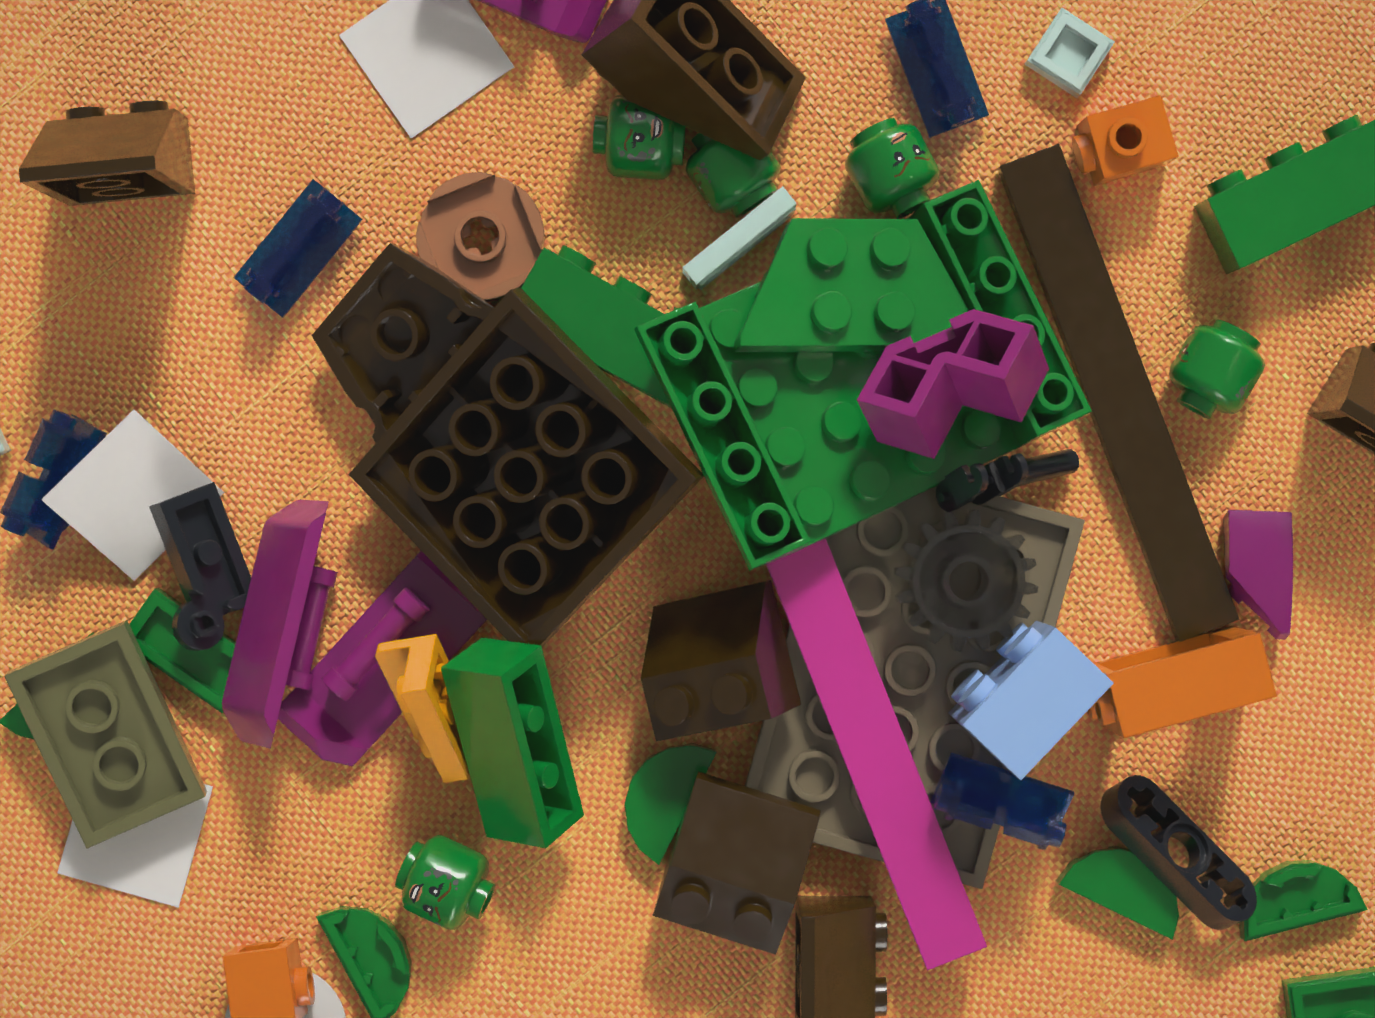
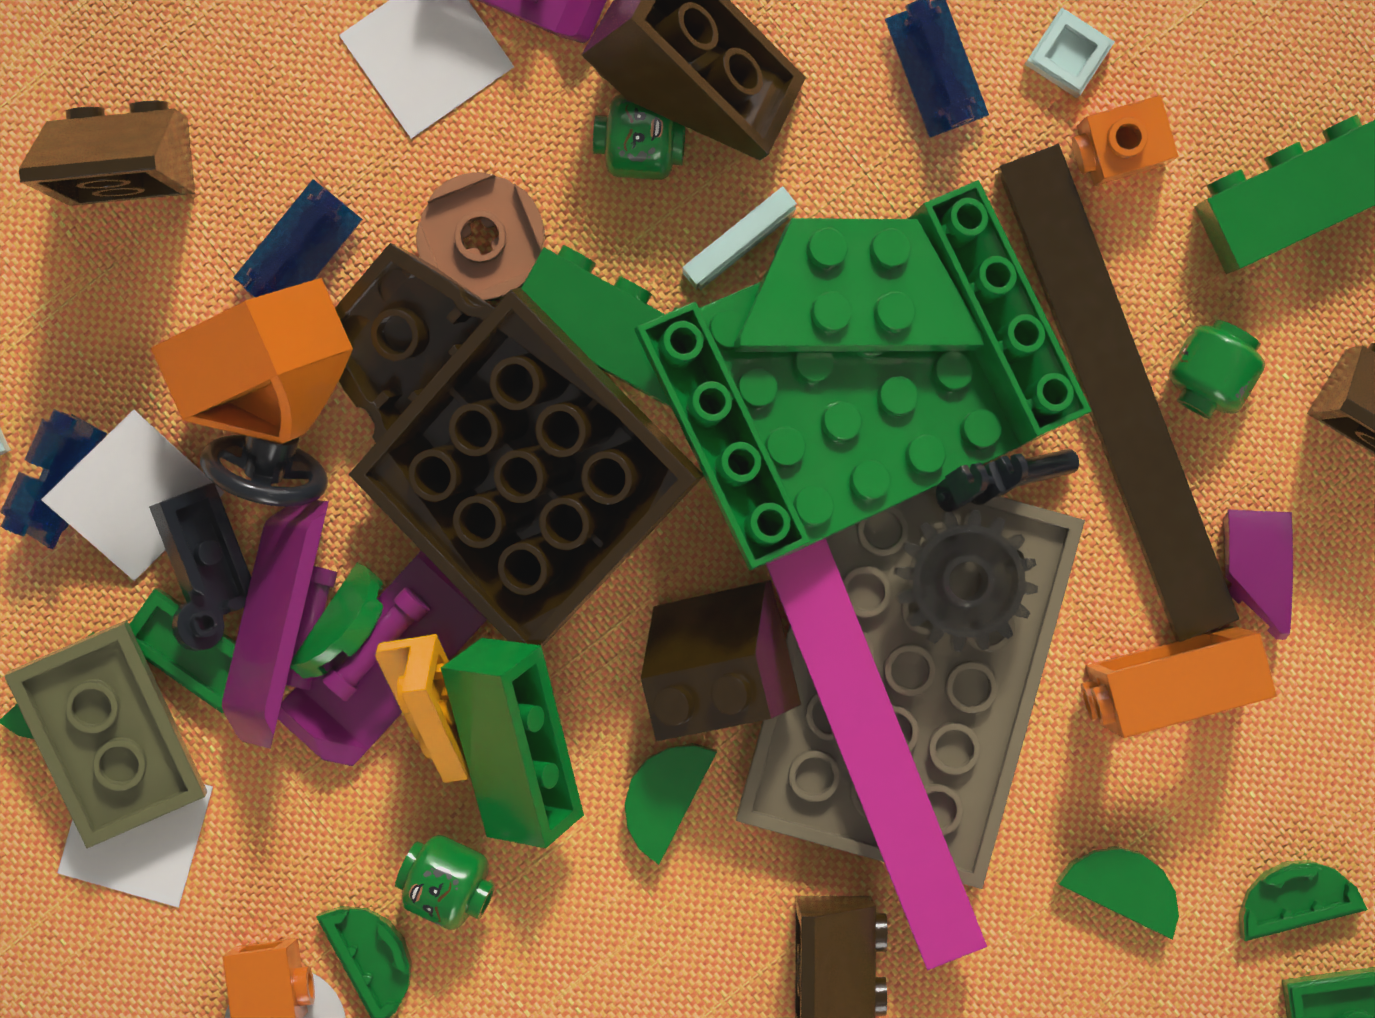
(265, 376): none -> orange piece
(343, 624): none -> green tile
(729, 177): green head -> none
(737, 863): dark brown slope -> none
(891, 168): green head -> none
(974, 364): magenta brick -> none
(991, 795): clear blue hinge -> none
(1028, 696): light blue brick -> none
(1204, 855): black beam -> none

